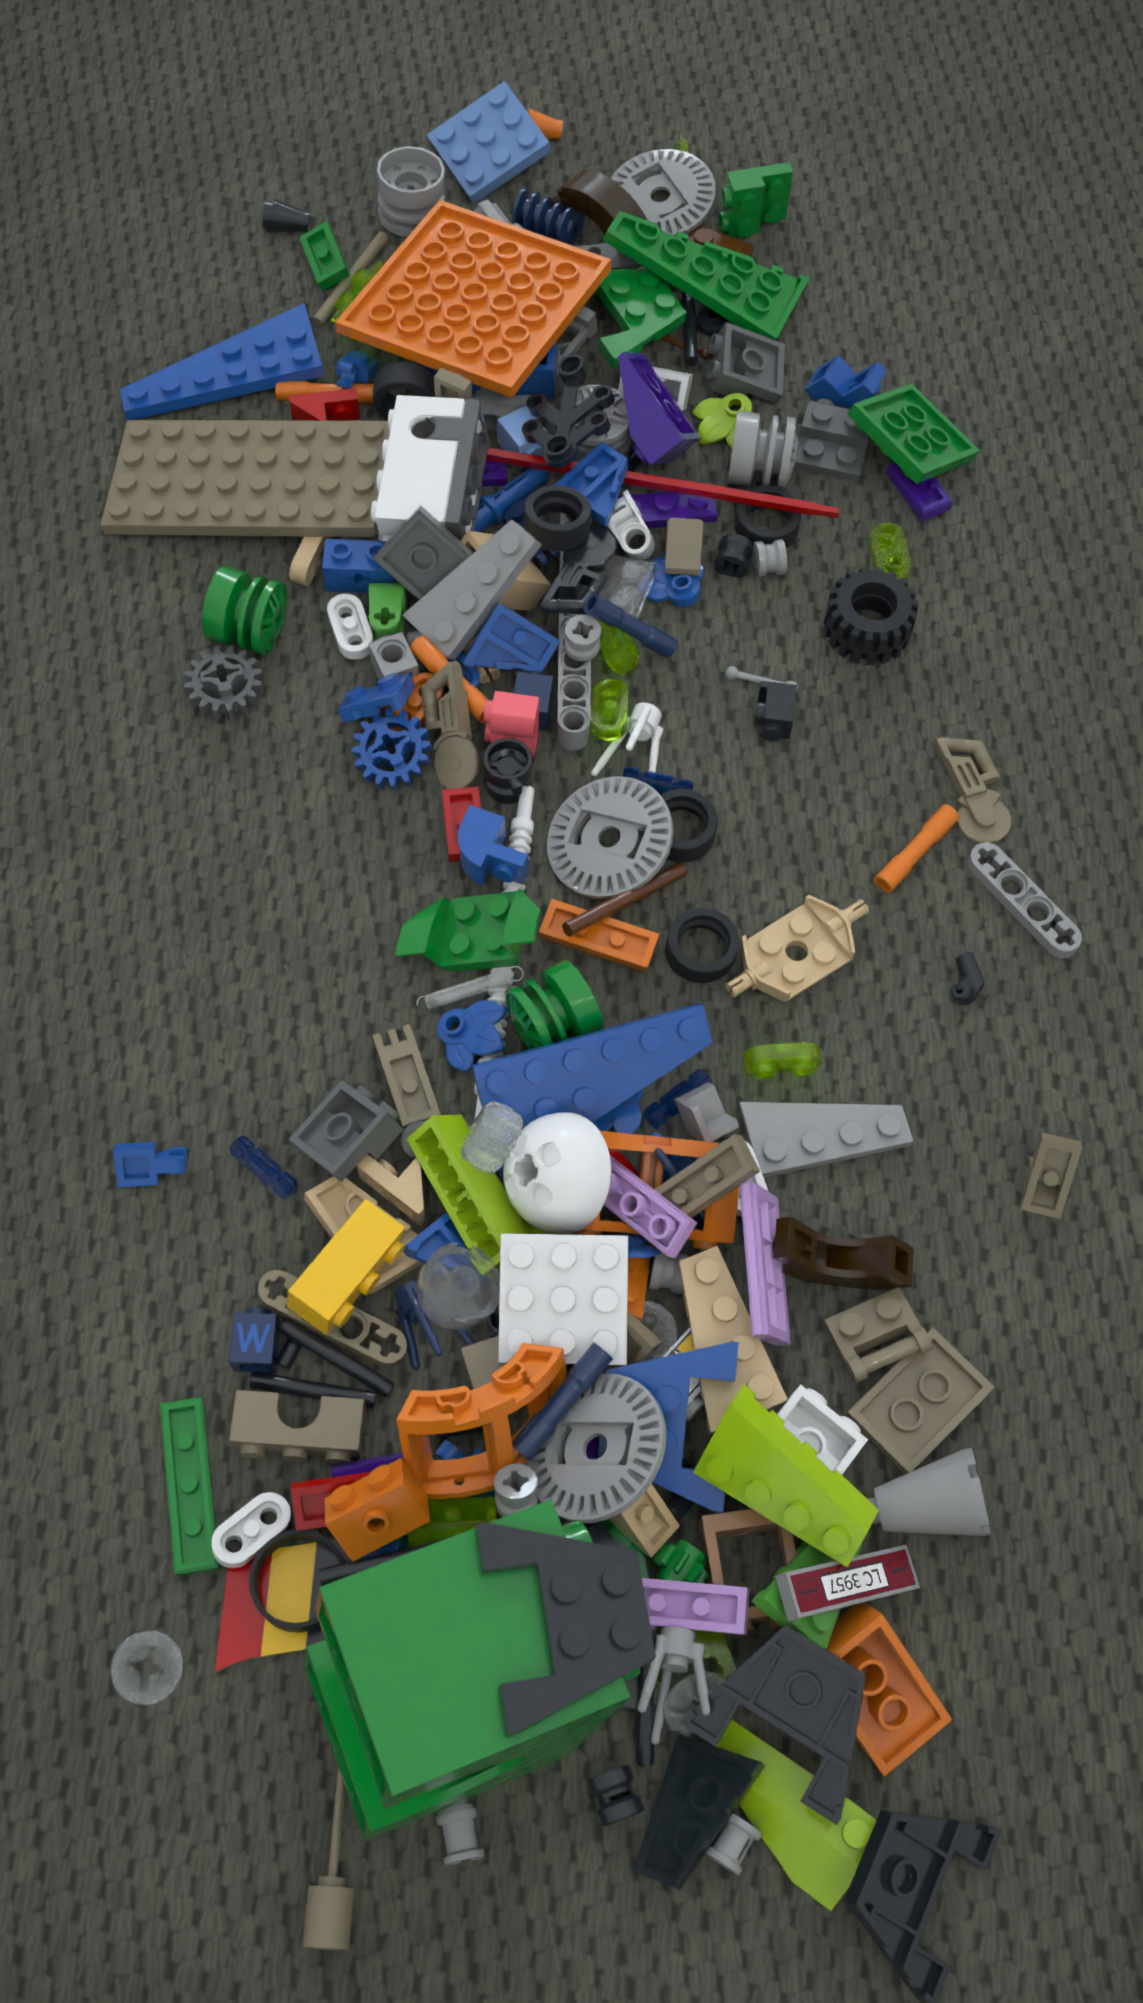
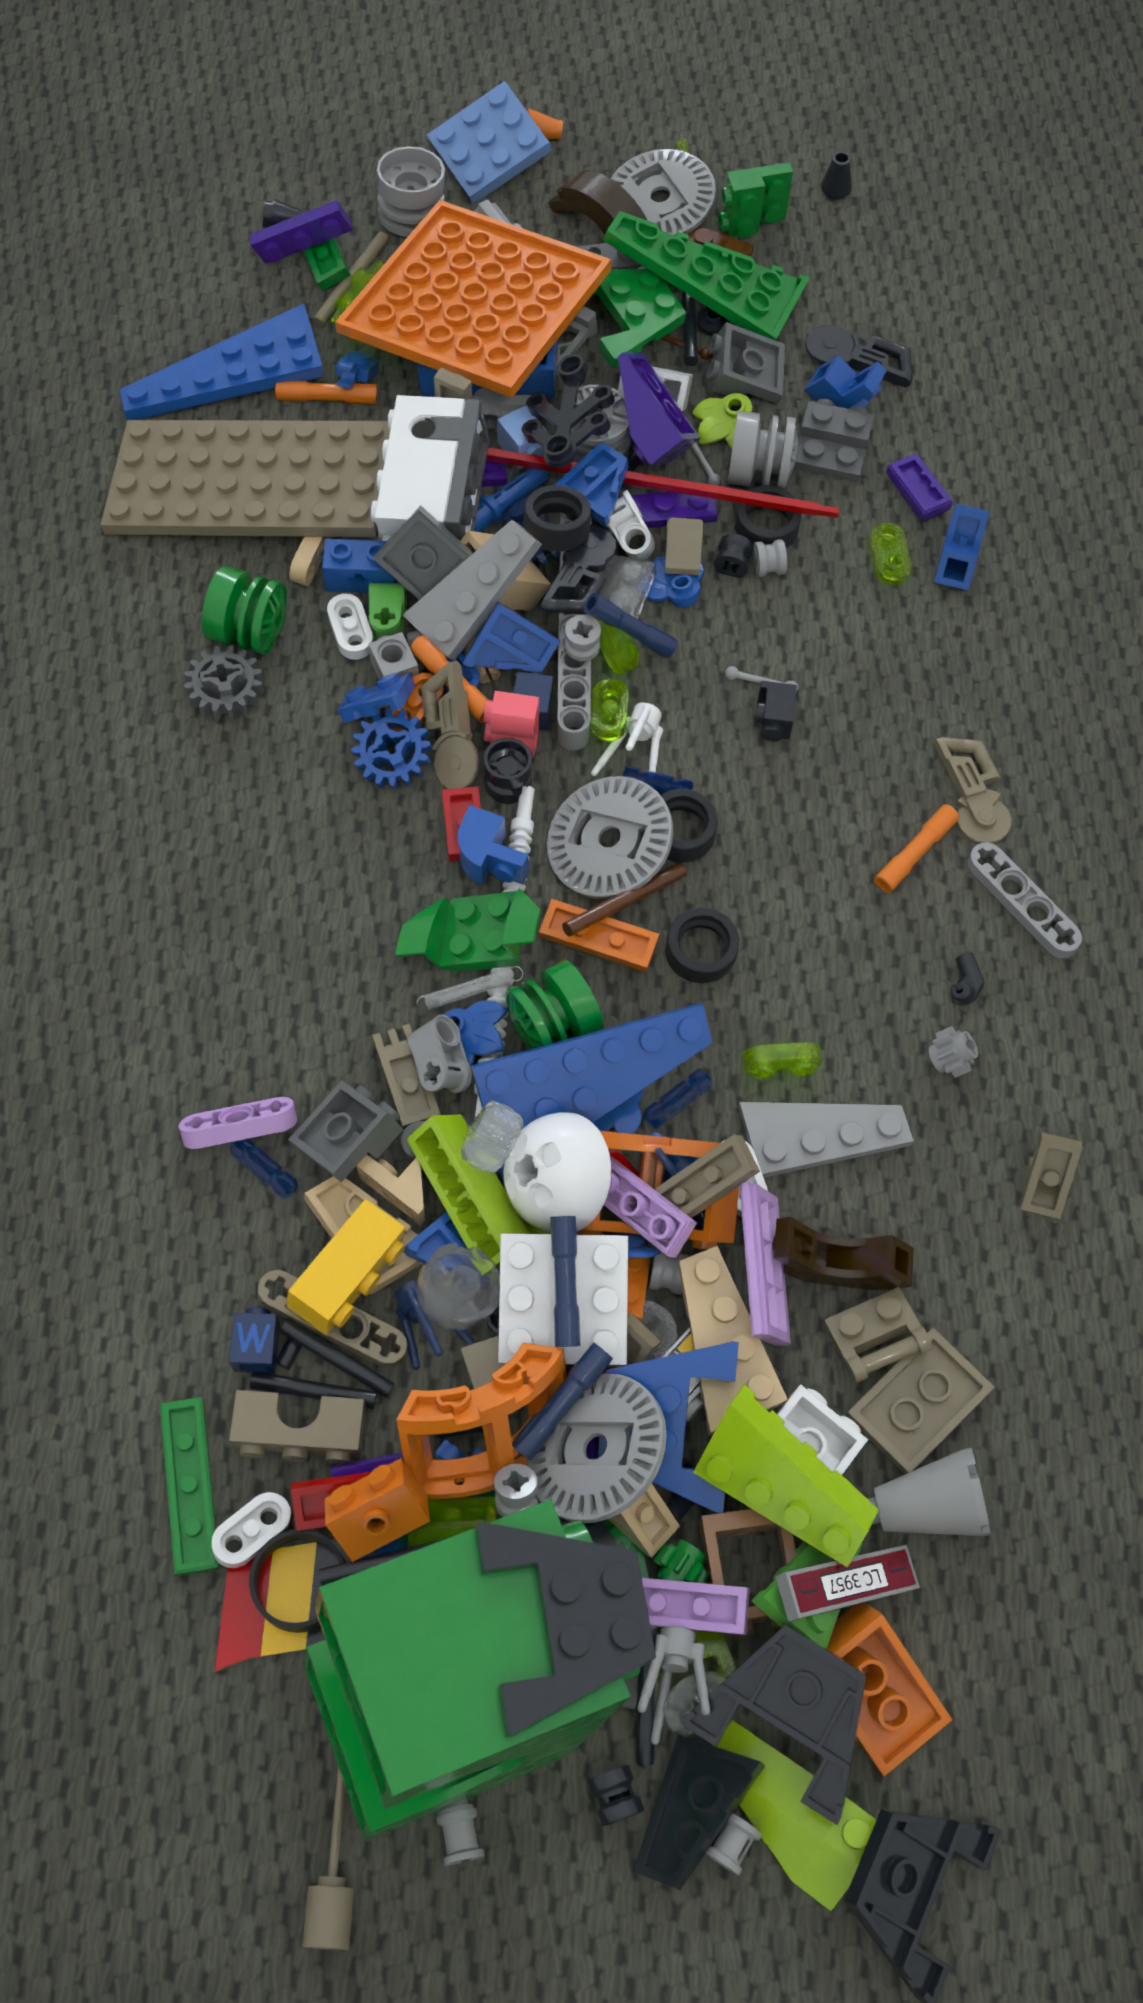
(136, 1649): clear gear -> none
(141, 1164): blue plate -> none
(238, 1122): none -> lavender beam
(301, 232): none -> dark purple plate
(325, 406): red slope -> none
(400, 375): black tyre -> none
(437, 1053): none -> light grey piece
(546, 220): dark blue piece -> none
(566, 1307): none -> dark blue piece
(704, 1114): light grey panel -> none
(713, 478): none -> light grey hinge
(813, 926): tan plate -> none
(830, 341): none -> black piece
(838, 179): none -> black cone
(866, 637): black tyre -> none
(913, 433): green plate -> none
(953, 1051): none -> light grey gear
(961, 546): none -> blue brick

